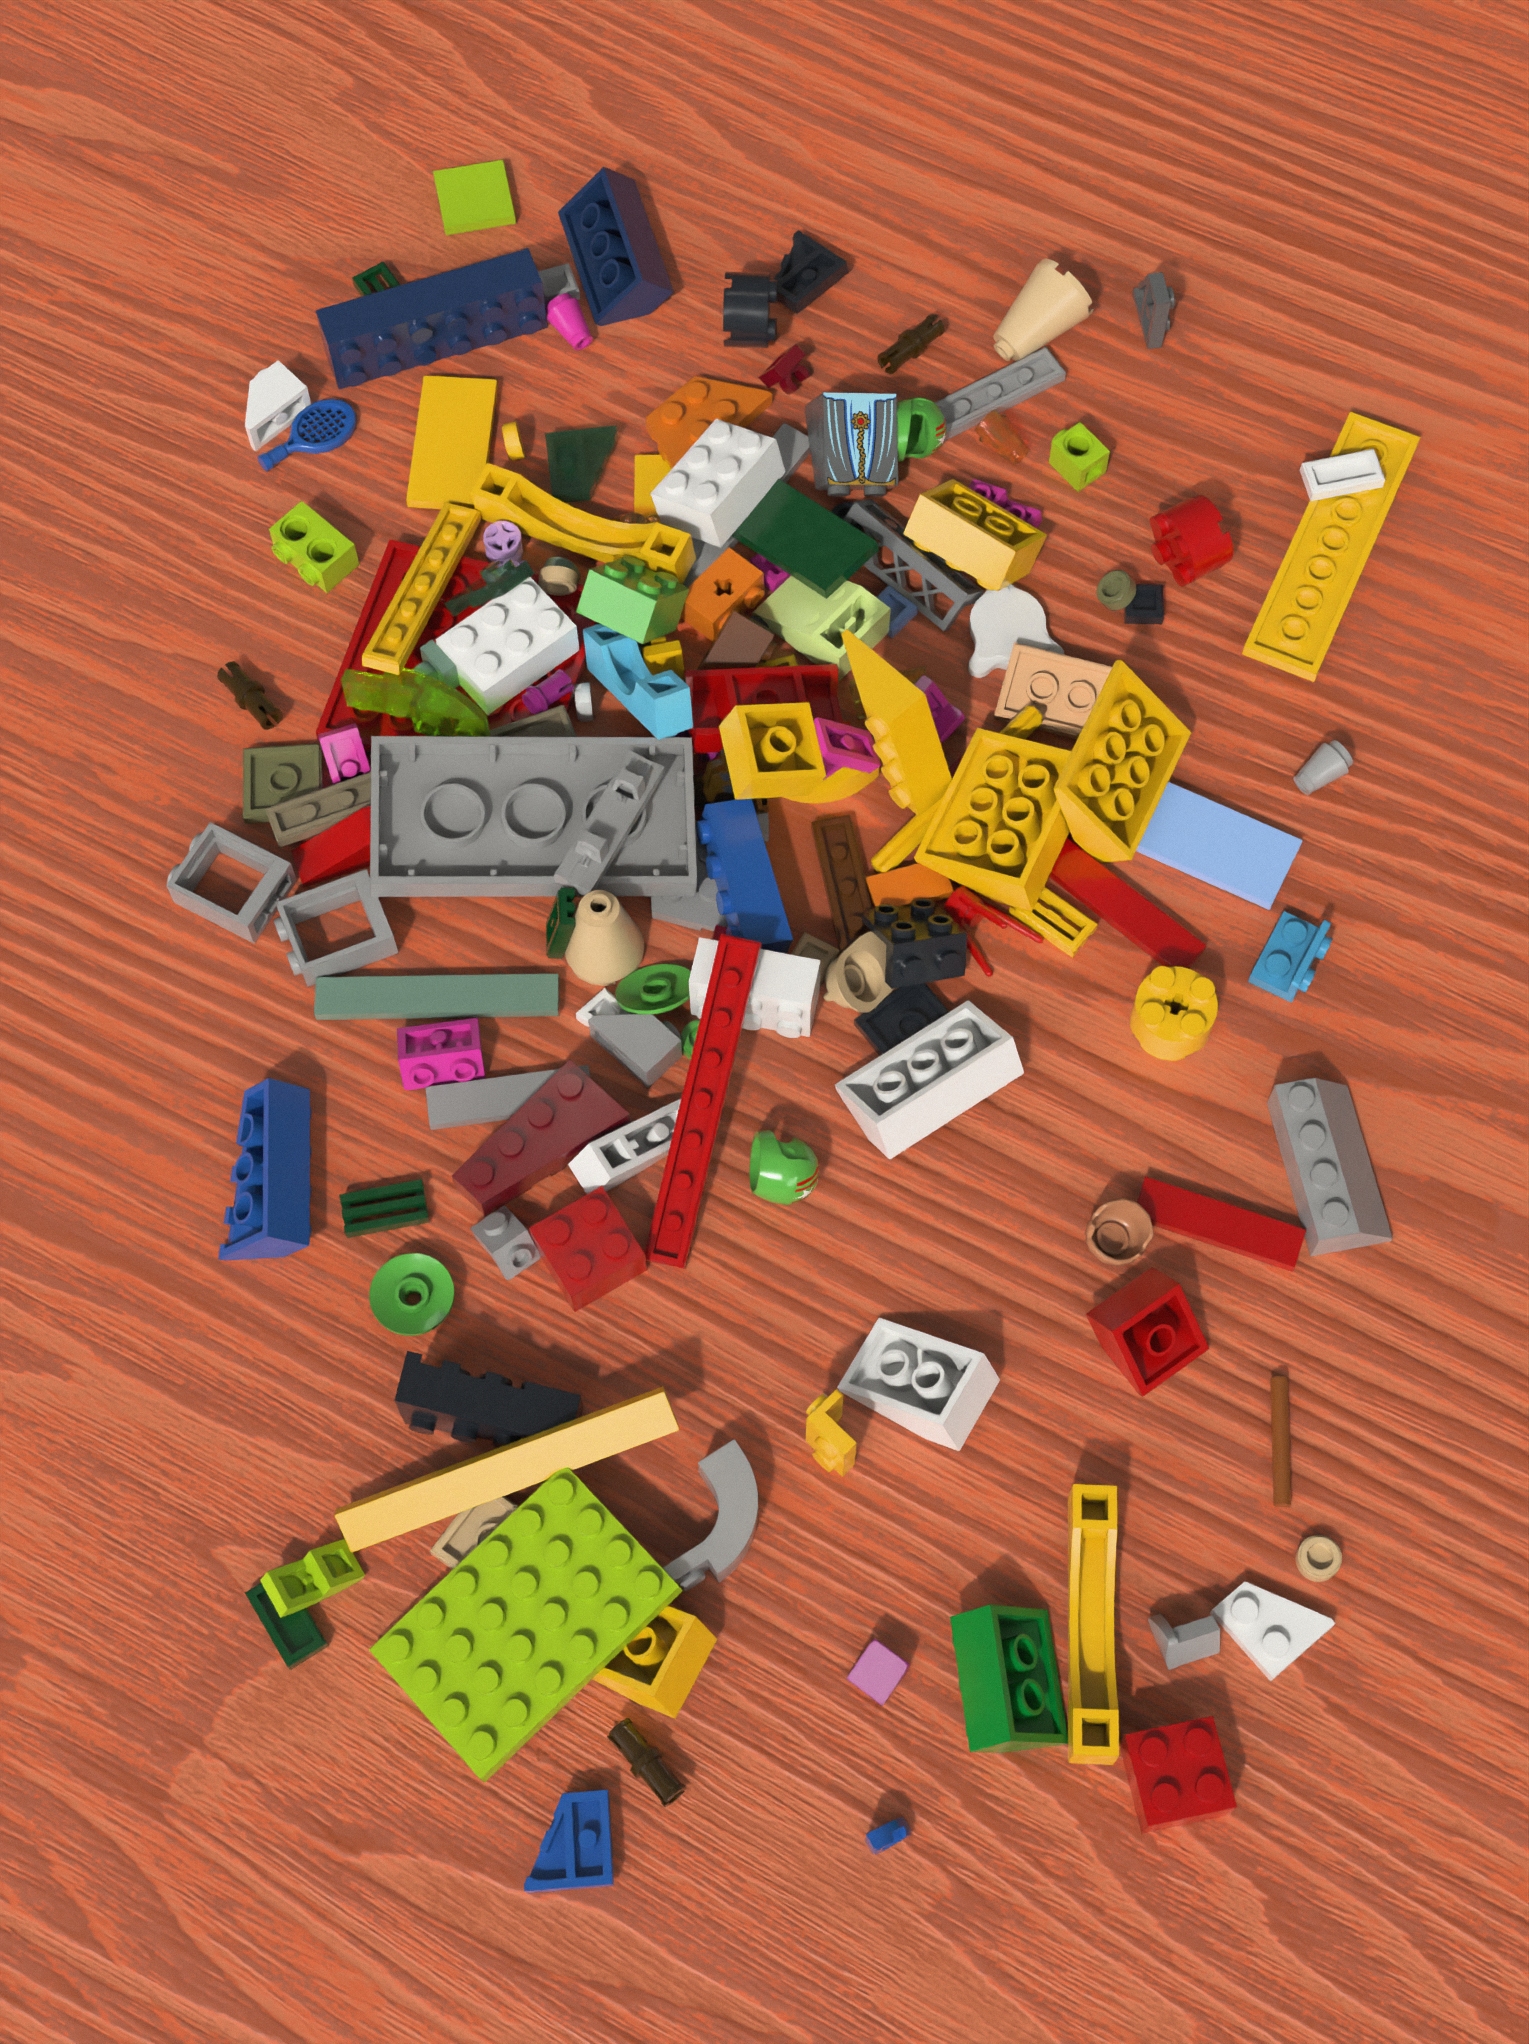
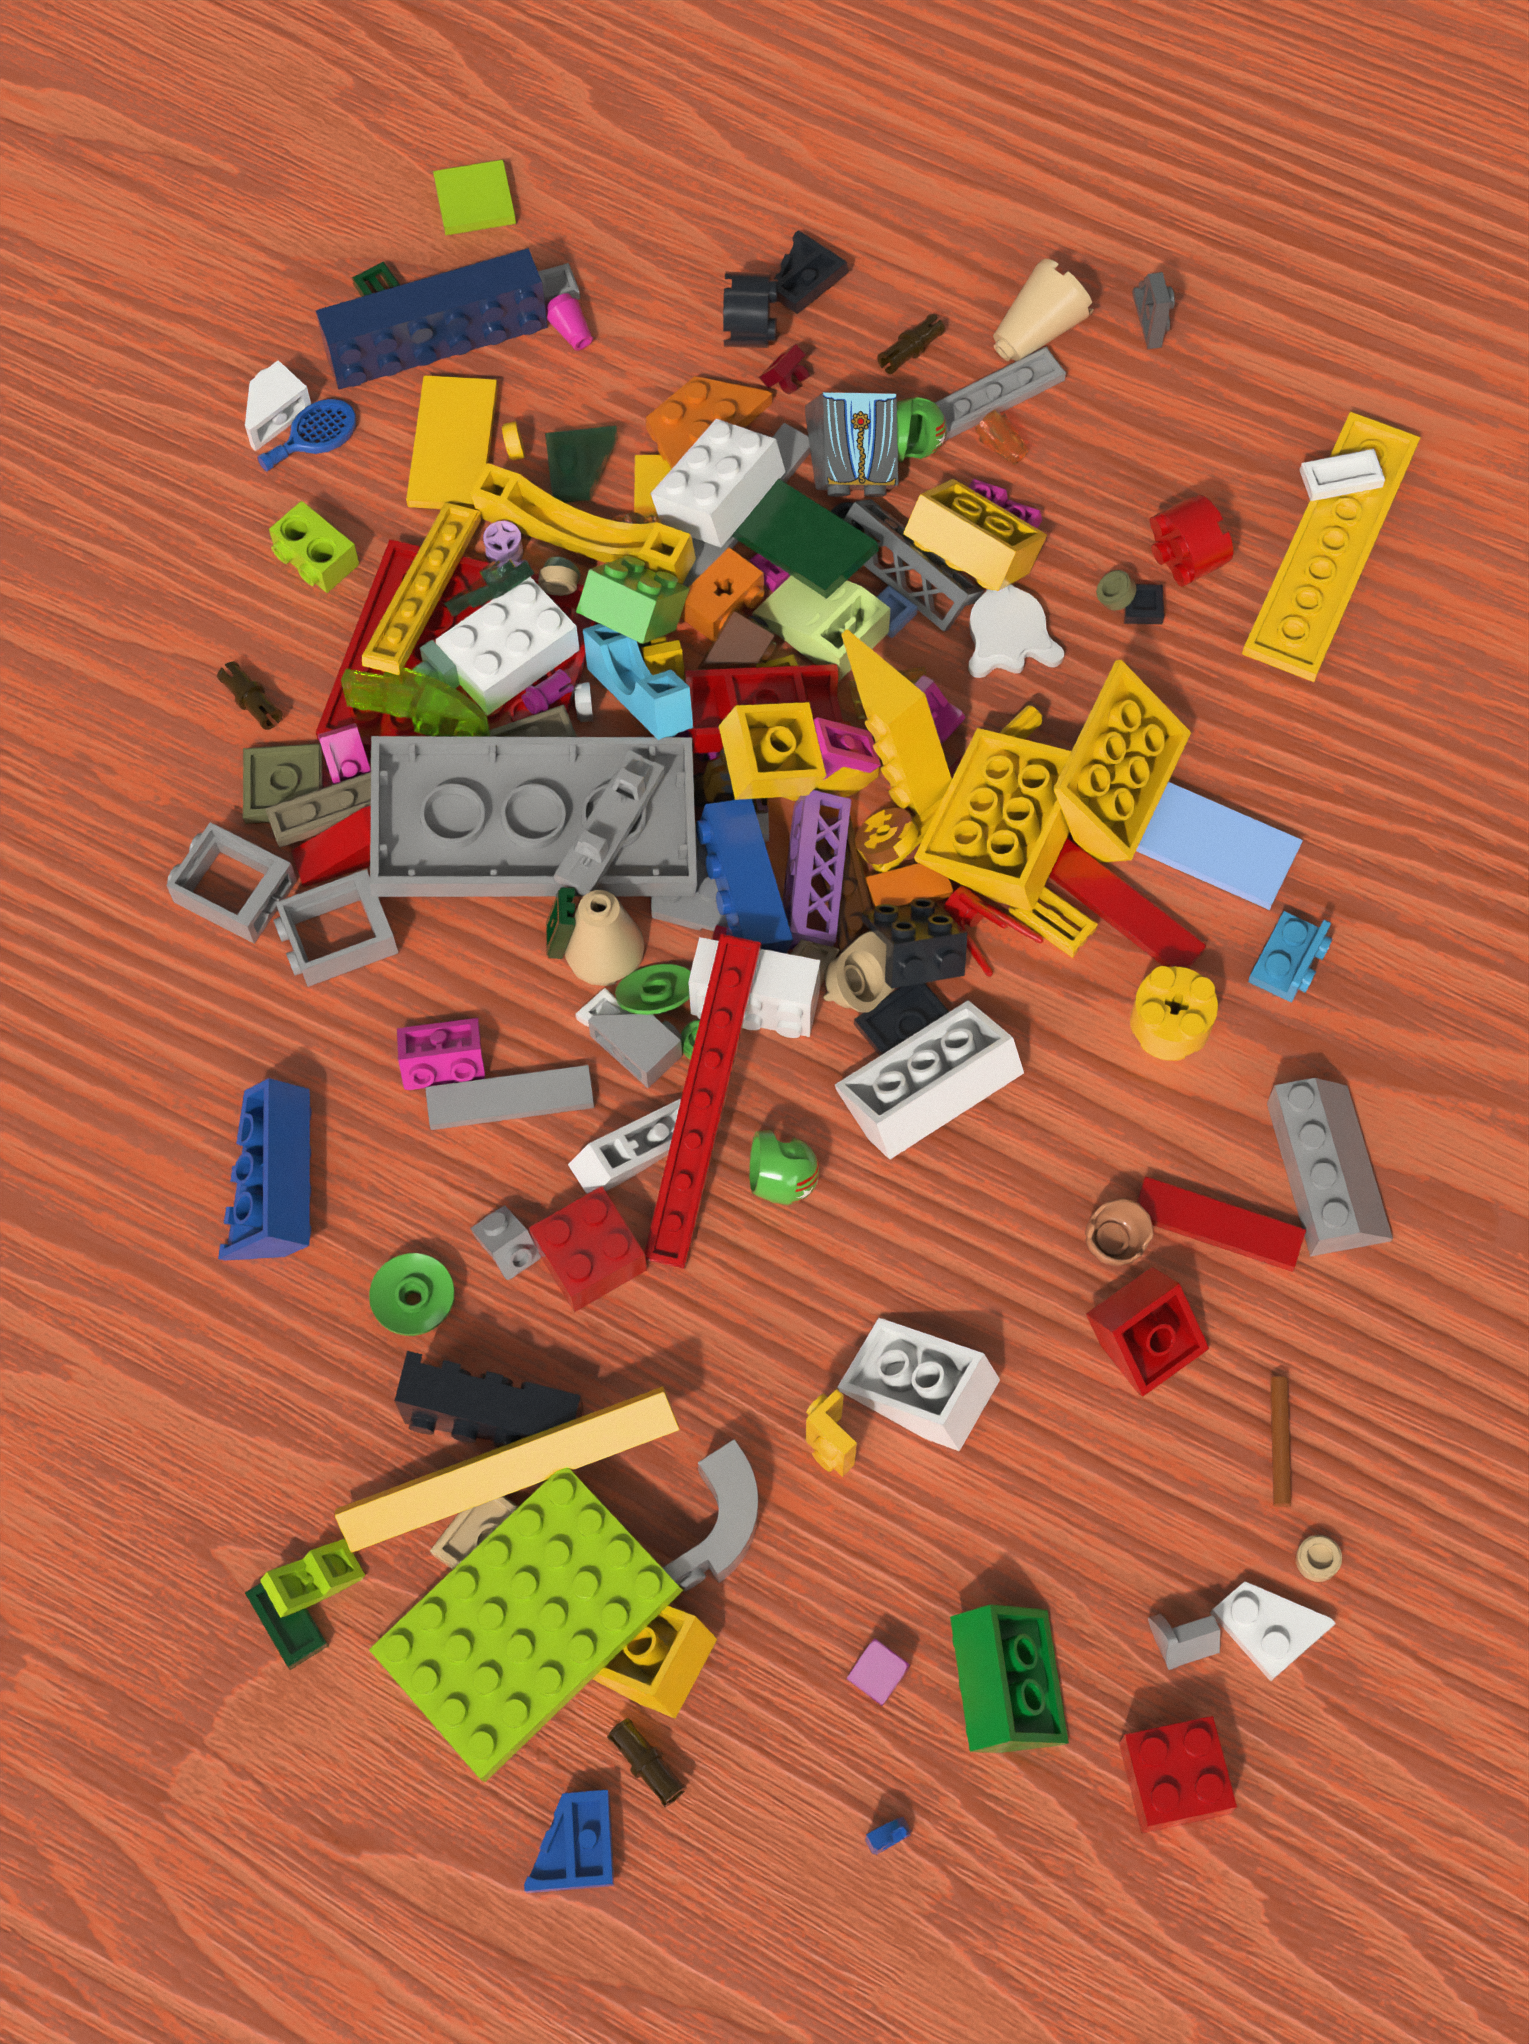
(379, 1194): dark green tile -> none
(436, 996): sand green tile -> none
(539, 1139): dark red wedge -> none
(615, 249): dark blue slope -> none
(800, 866): none -> medium lavender fence
(886, 836): none -> piece
(1055, 685): light nougat tile -> none
(1082, 468): lime brick -> none
(1091, 1649): yellow arch -> none
(1324, 767): light grey cone -> none

